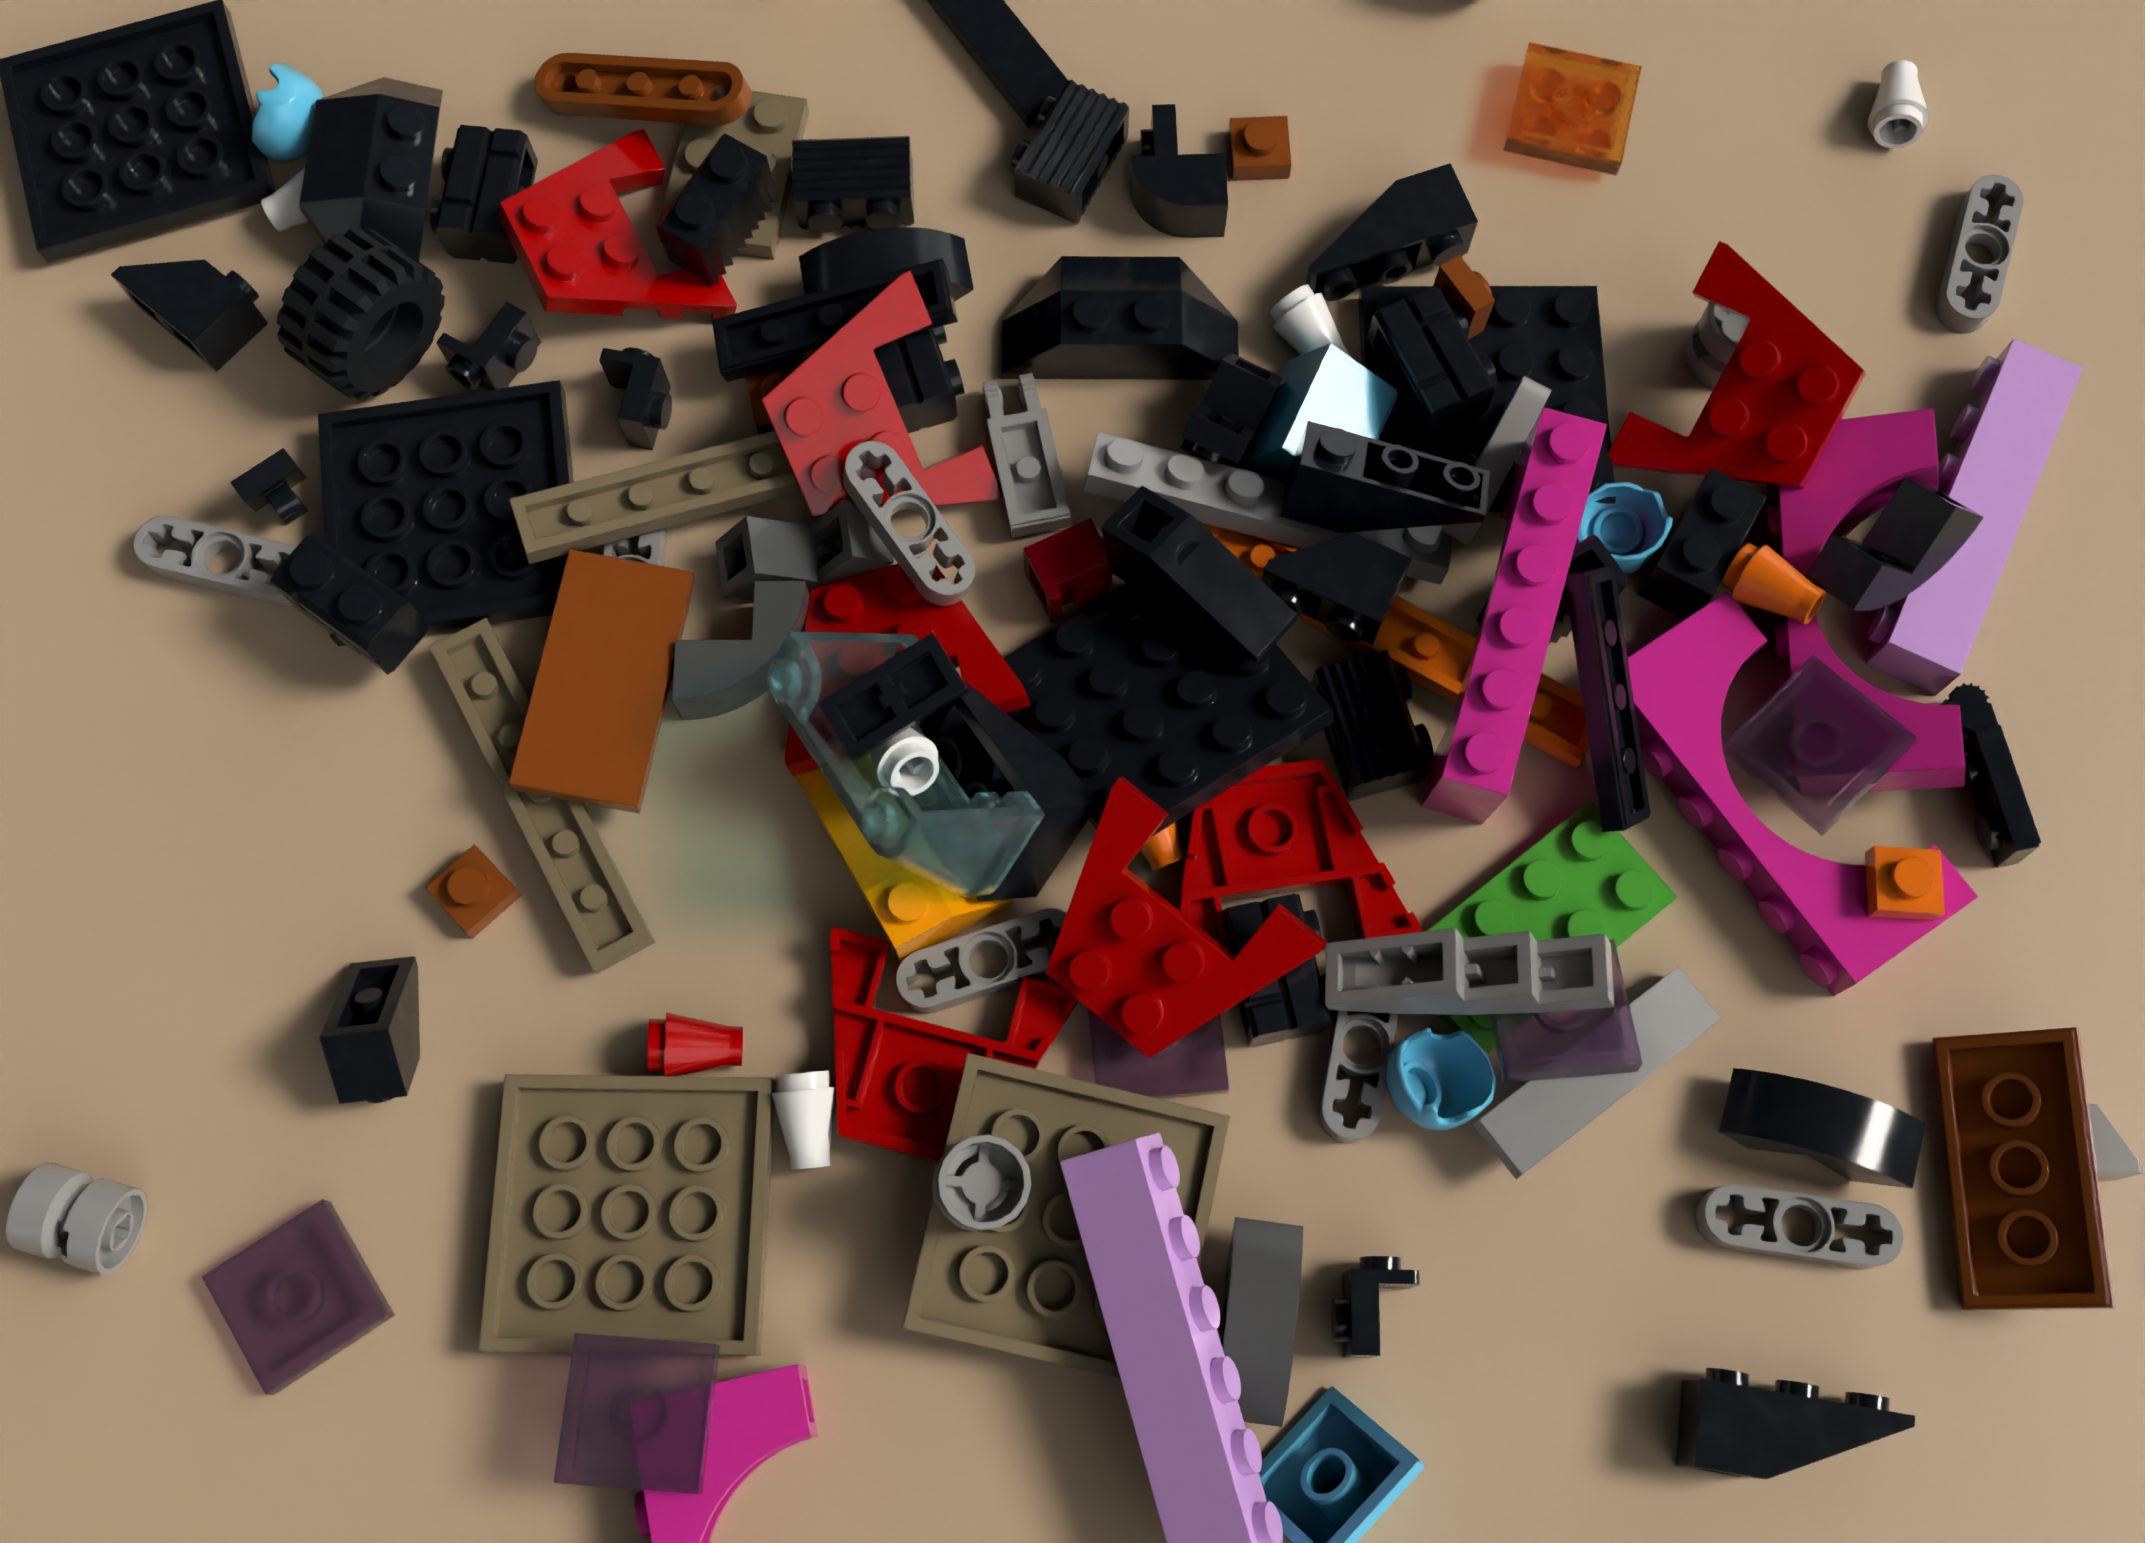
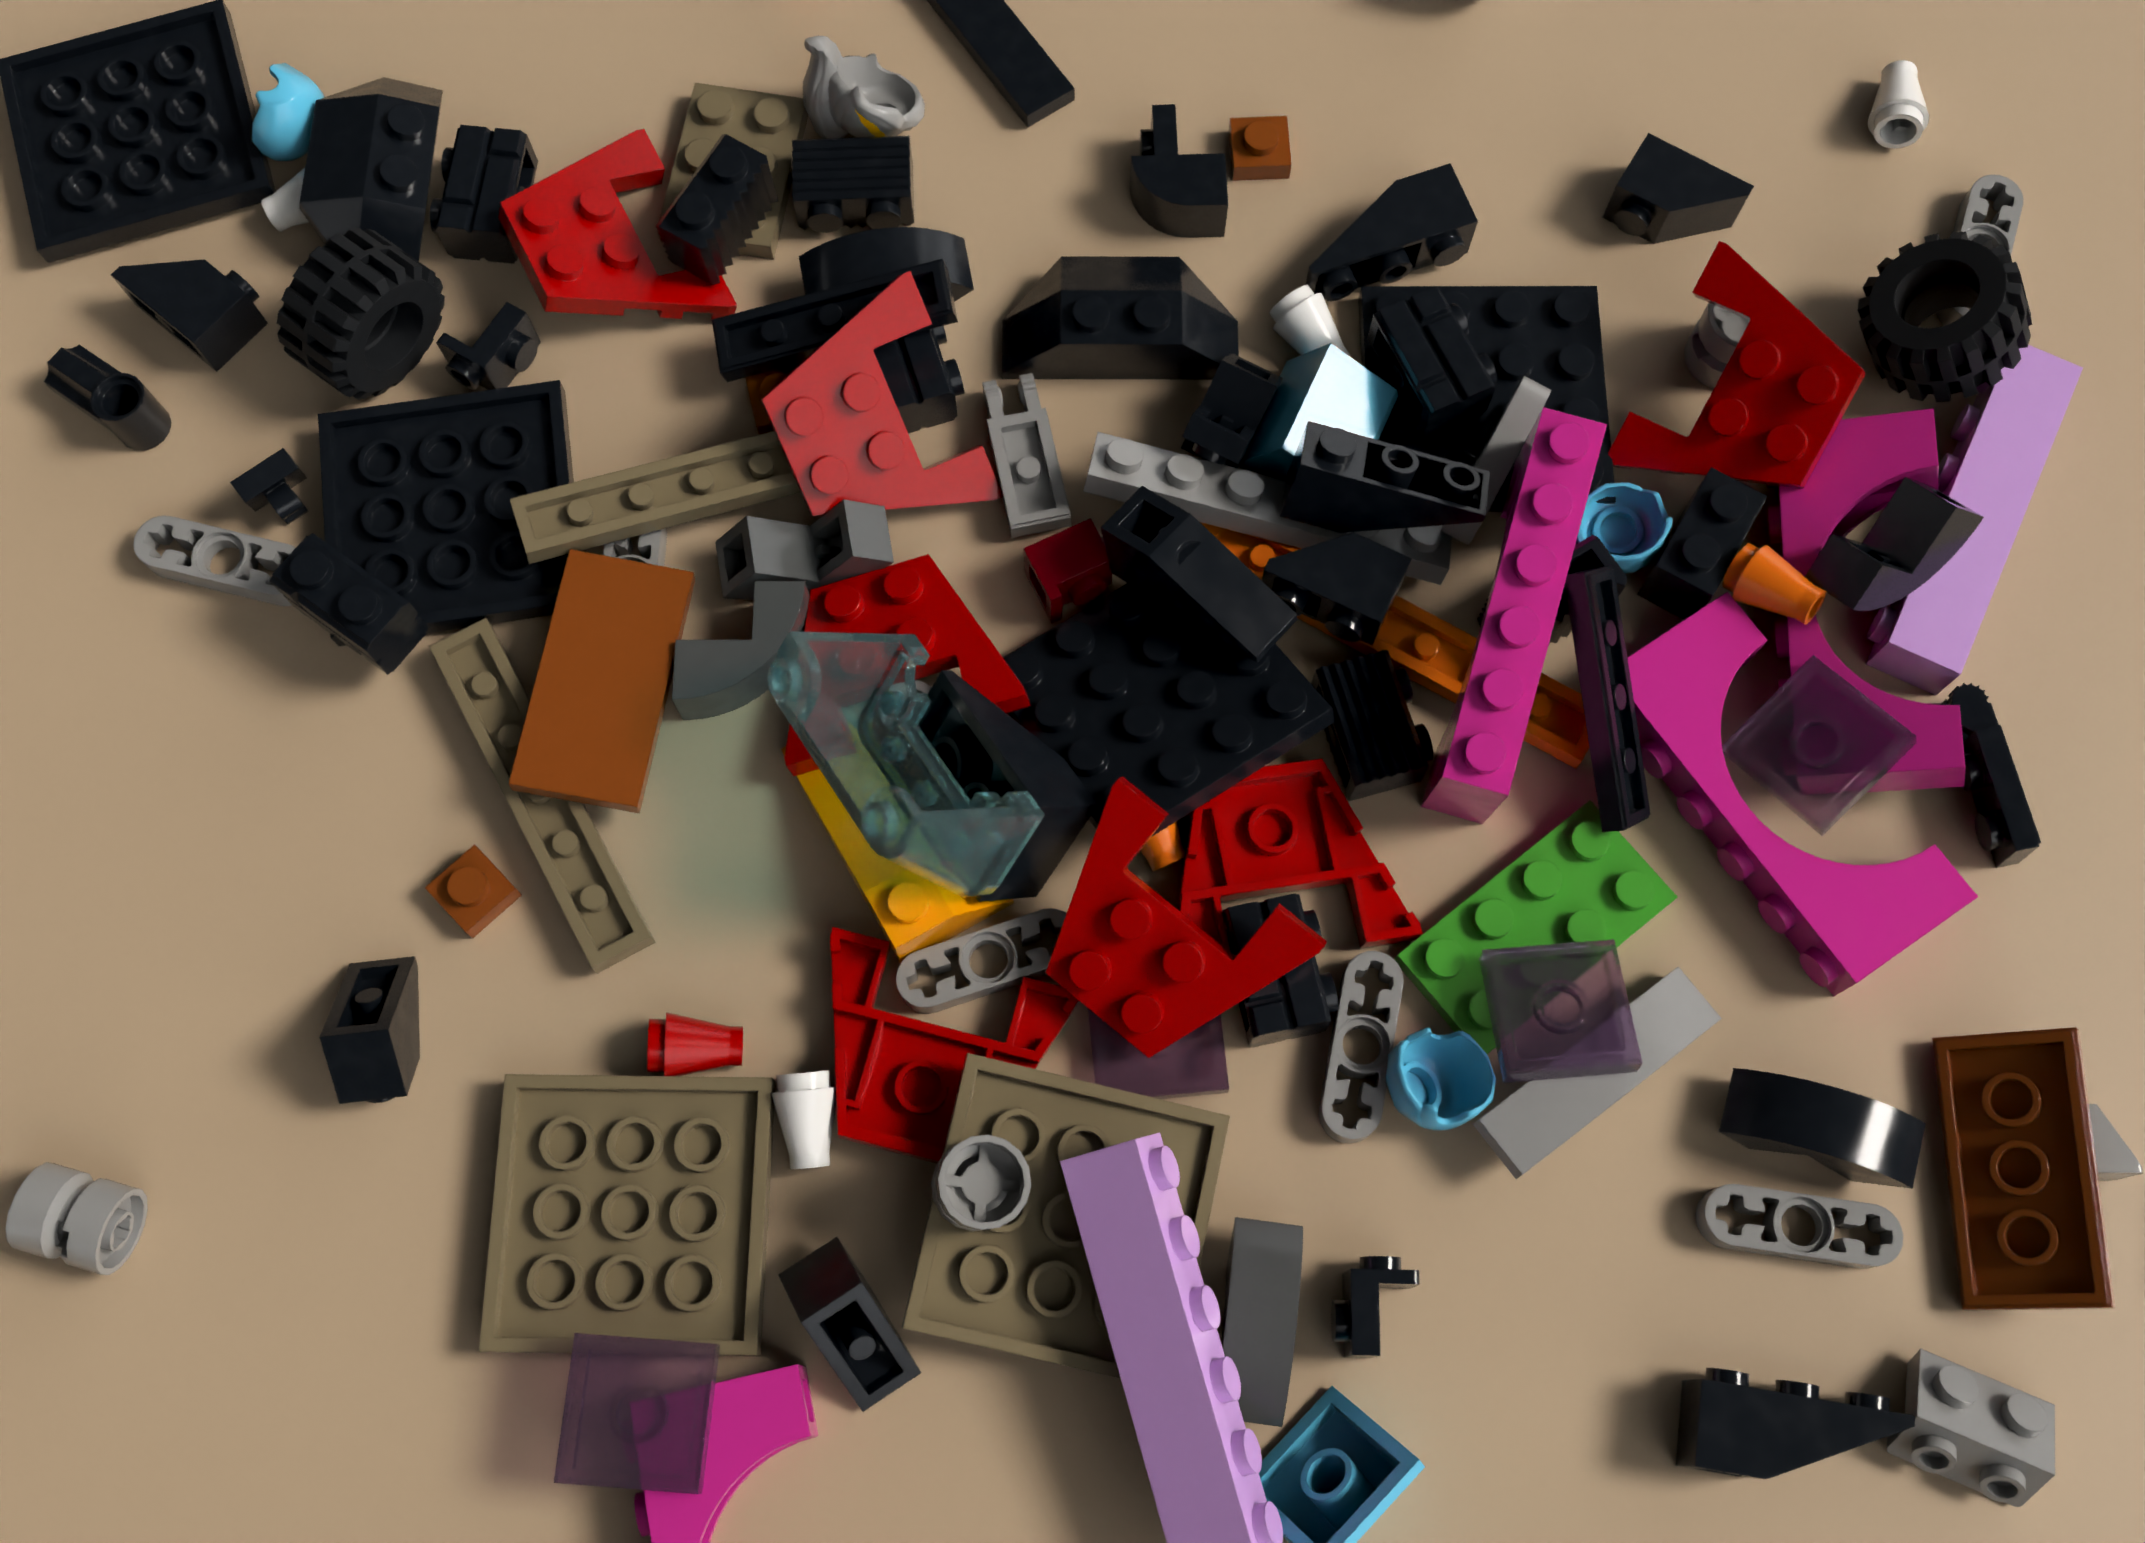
(109, 397): none -> black piece
(298, 1297): clear purple tile -> none
(643, 88): dark orange plate -> none
(647, 396): black bracket -> none
(848, 1324): none -> black slope
(856, 94): none -> light grey hair
(869, 495): light grey beam -> none
(893, 696): black hinge -> none
(907, 762): white cone -> none
(1070, 150): black brick -> none
(1468, 290): dark orange plate -> none
(1470, 975): light grey slope -> none
(1572, 108): clear orange plate -> none
(1674, 194): none -> black slope
(1904, 883): orange plate -> none
(1938, 278): none -> black tyre
(1976, 1430): none -> light grey bracket

